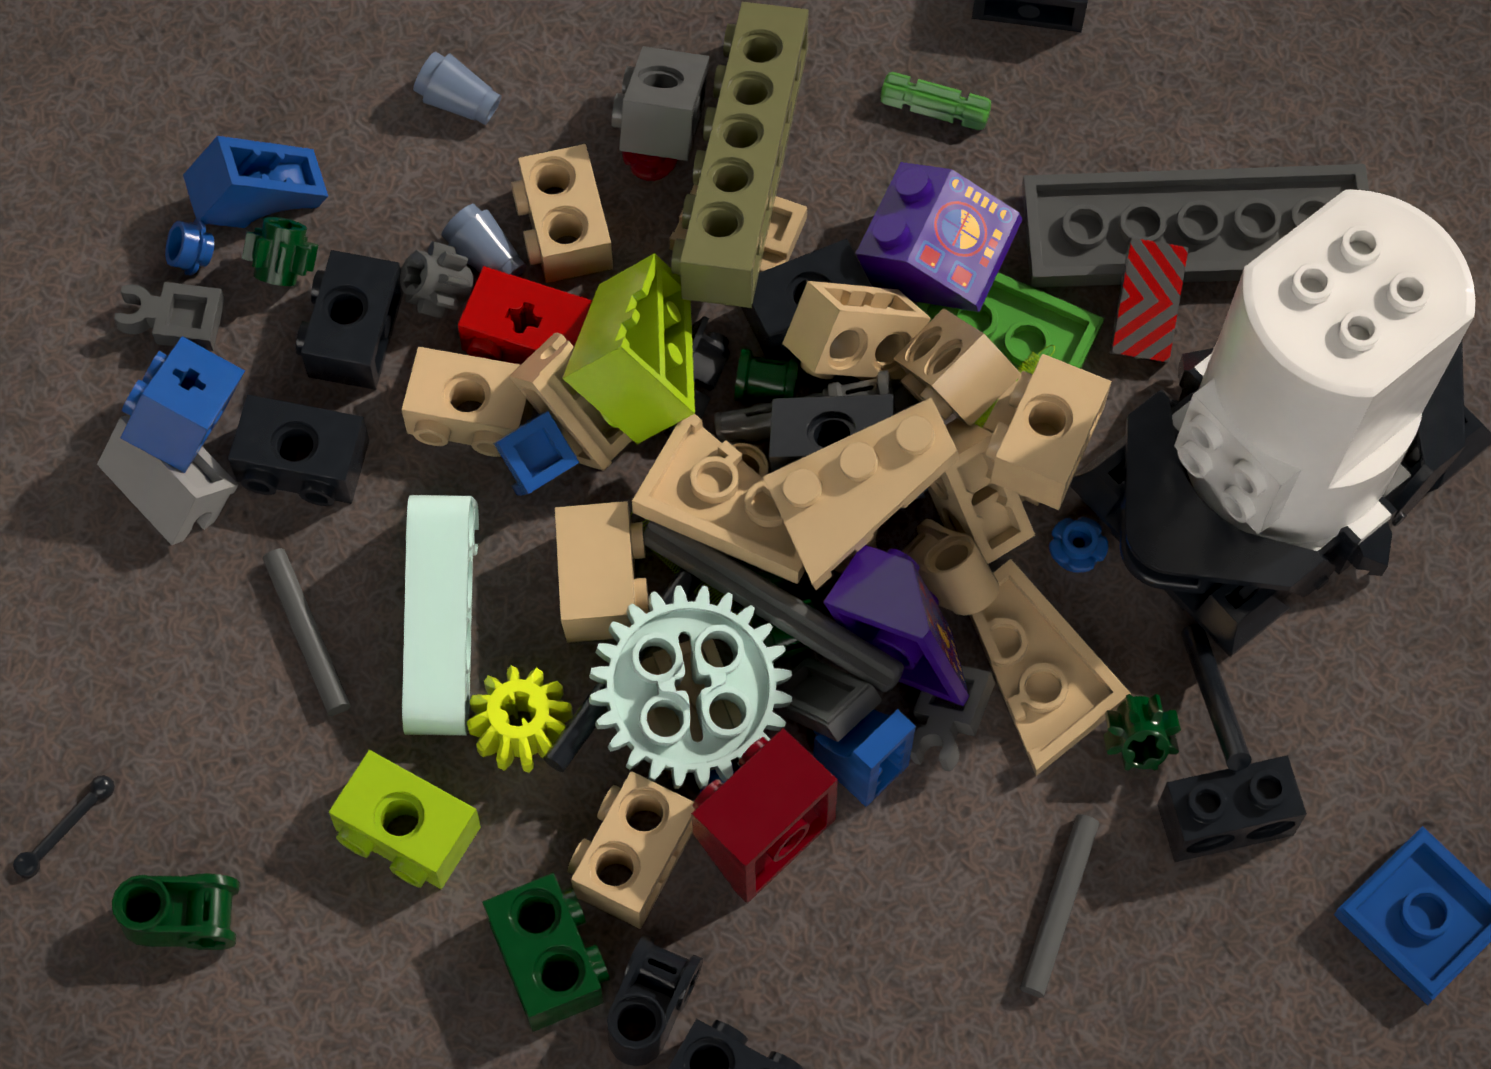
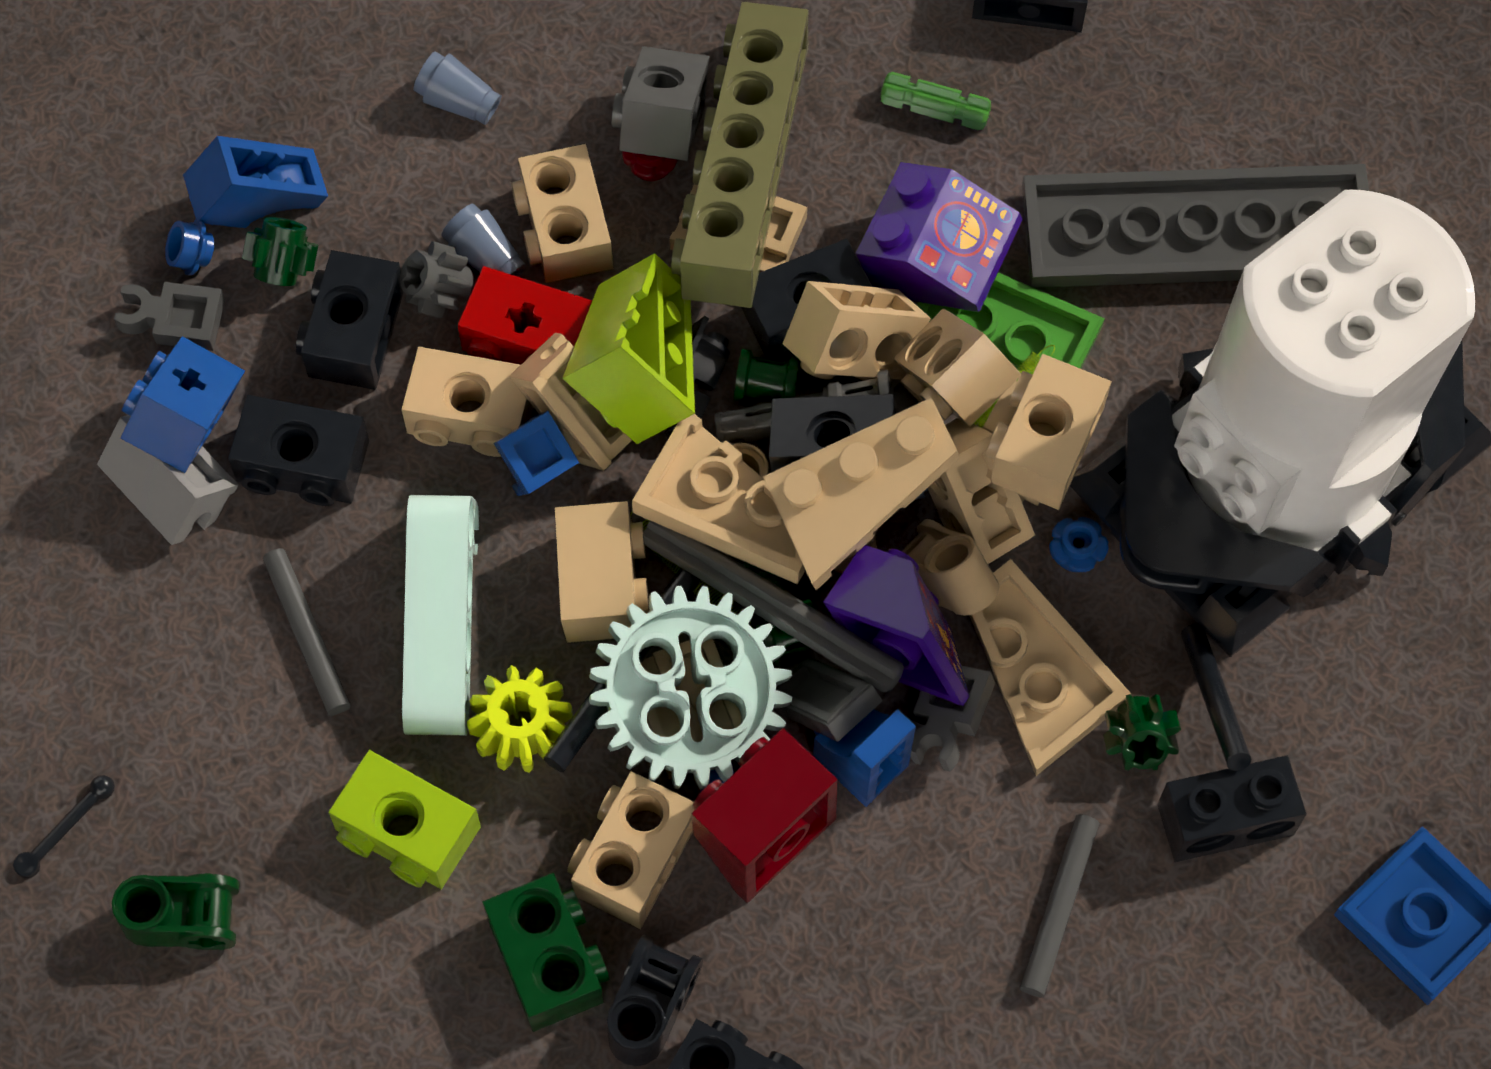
(1148, 300): tile -> none

